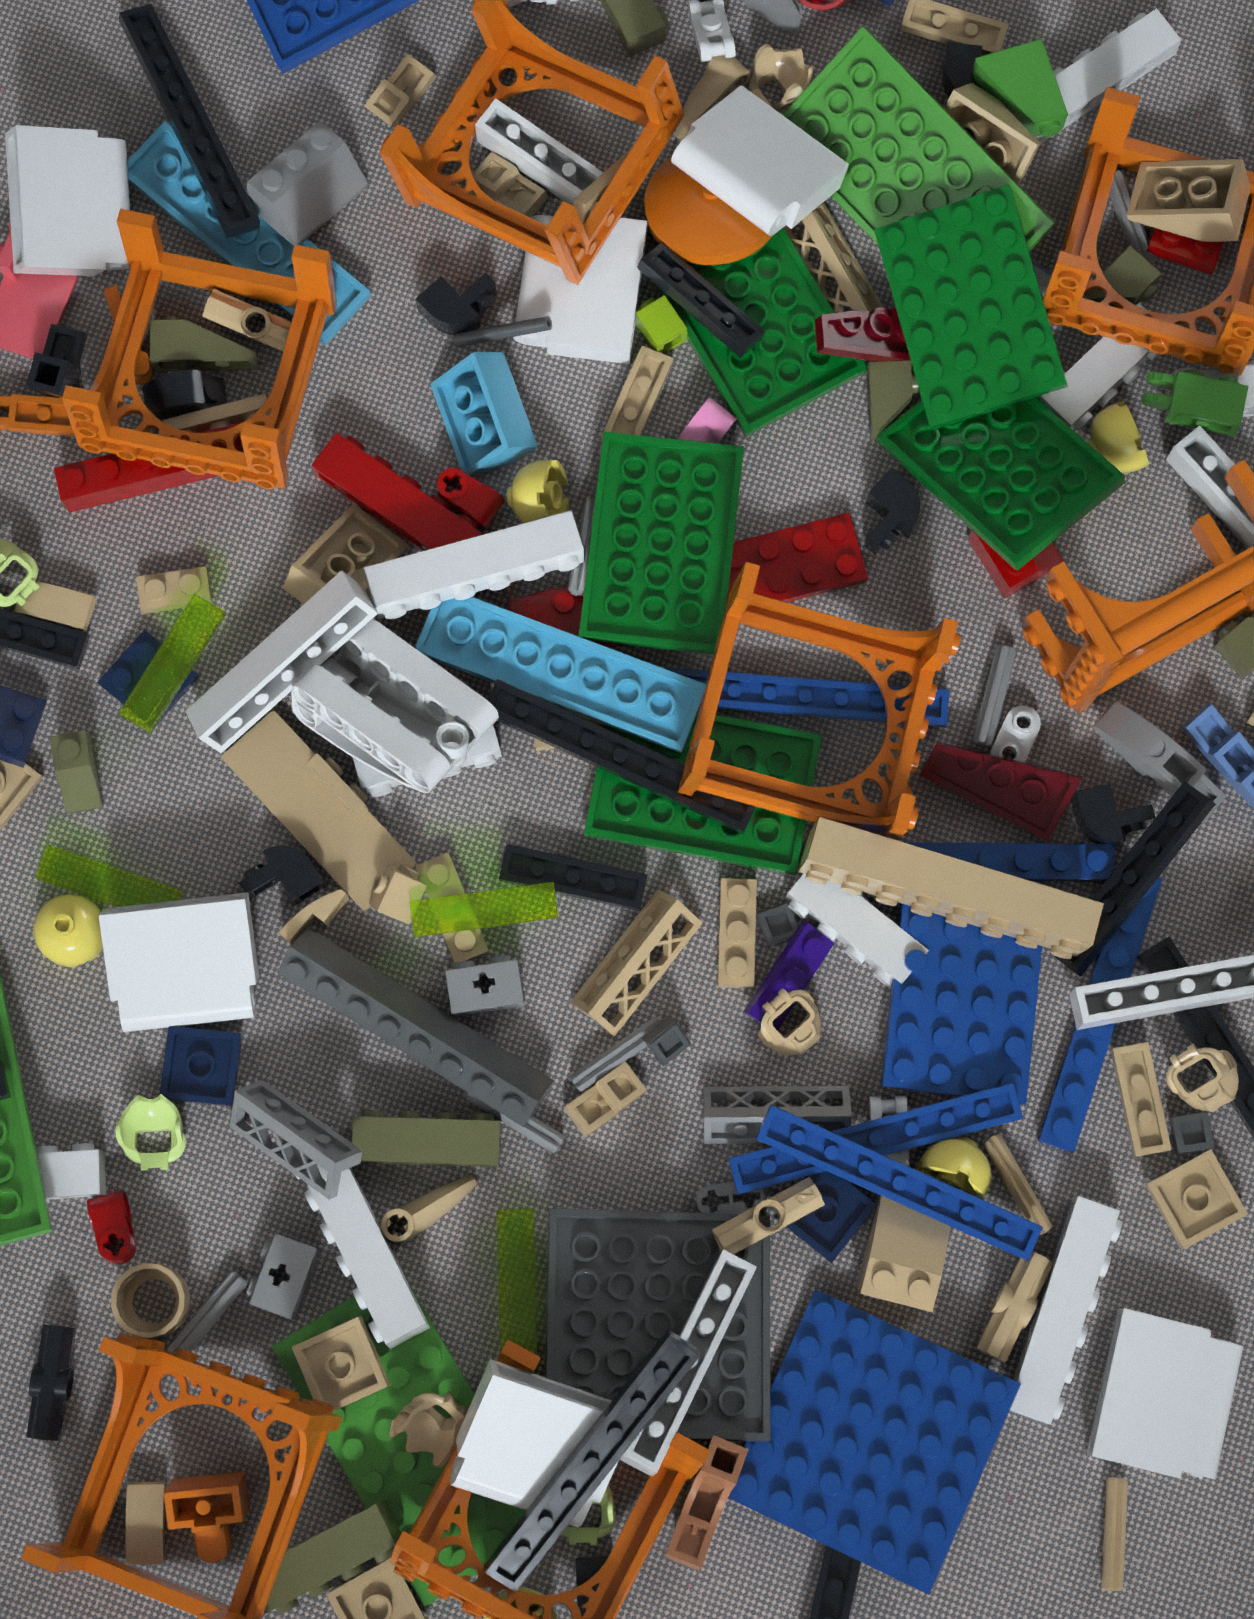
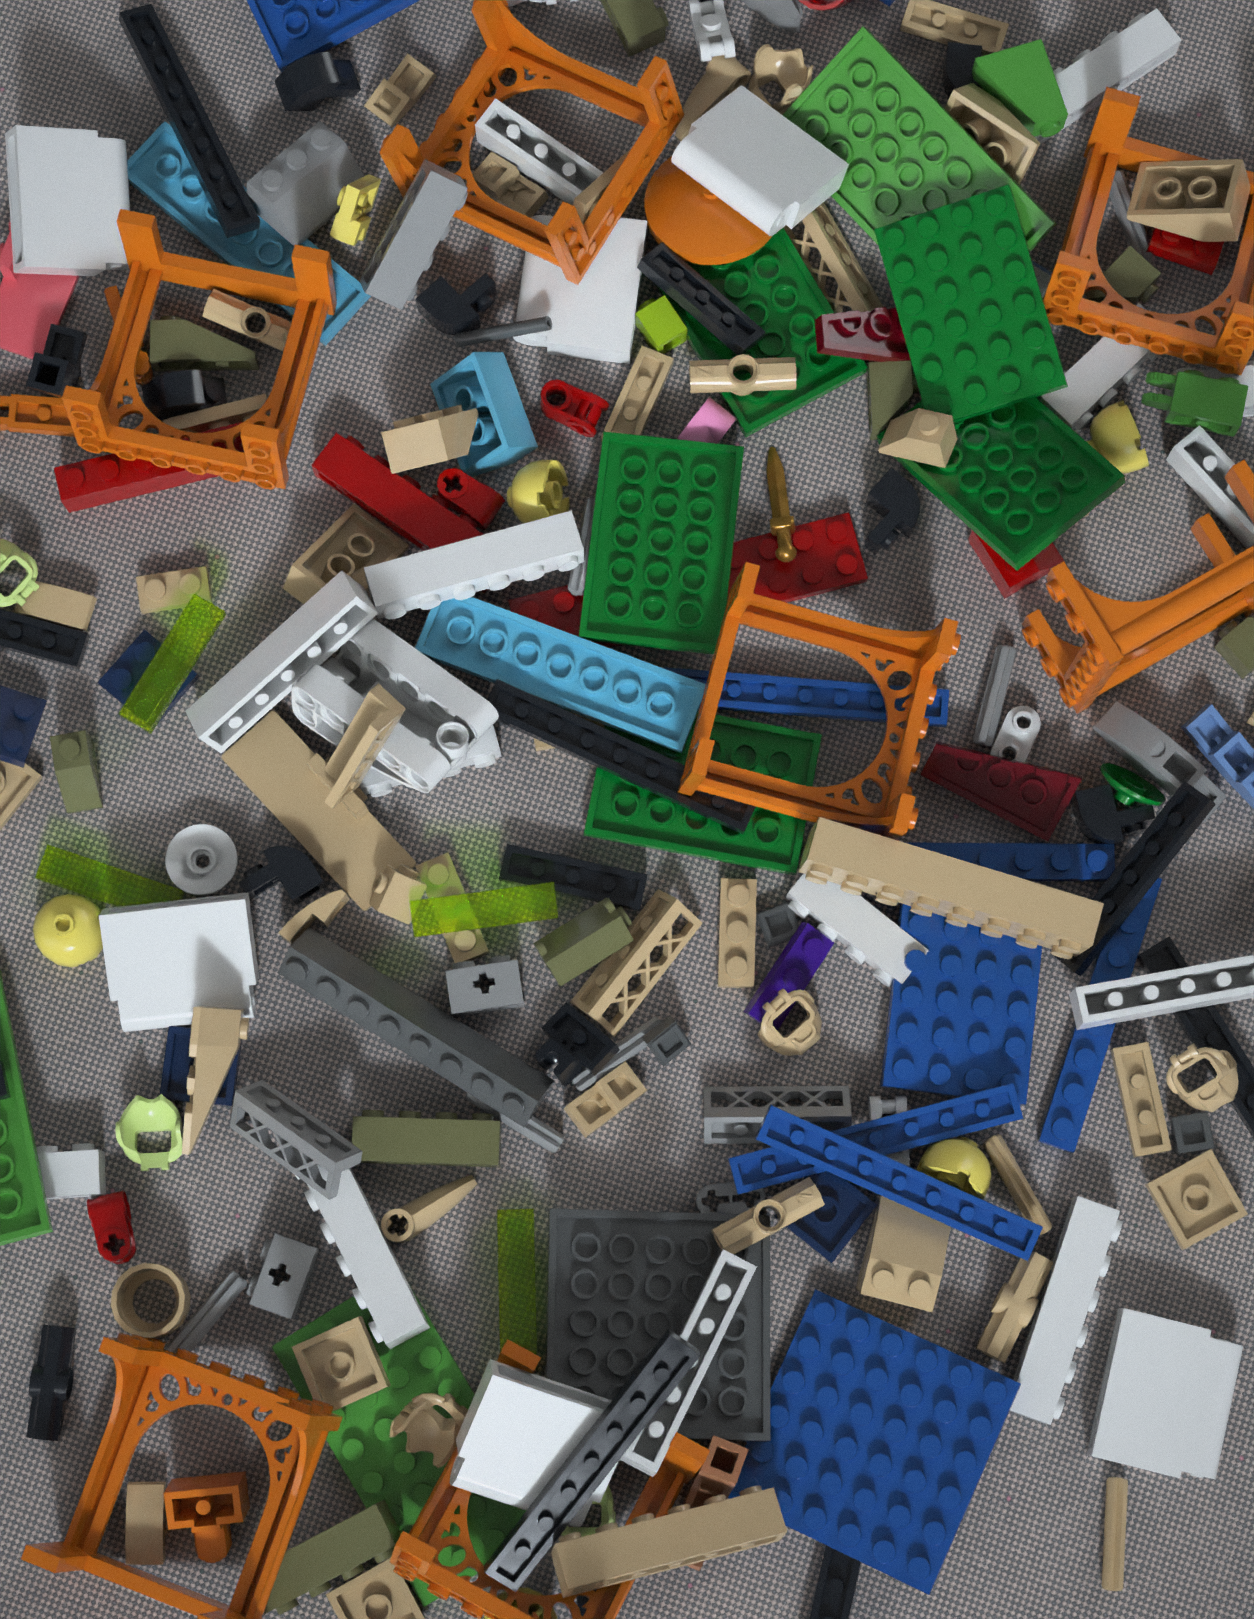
(195, 843): none -> white dish
(213, 1045): none -> tan wedge
(313, 79): none -> black brick
(354, 203): none -> light yellow plate
(362, 742): none -> tan fence
(414, 234): none -> light grey brick
(429, 438): none -> tan slope
(574, 1044): none -> black plate
(575, 408): none -> red piece
(585, 941): none -> olive brick
(667, 1541): none -> tan brick
(766, 373): none -> tan piece
(781, 523): none -> pearl gold sword
(920, 437): none -> tan slope
(1131, 786): none -> green dish

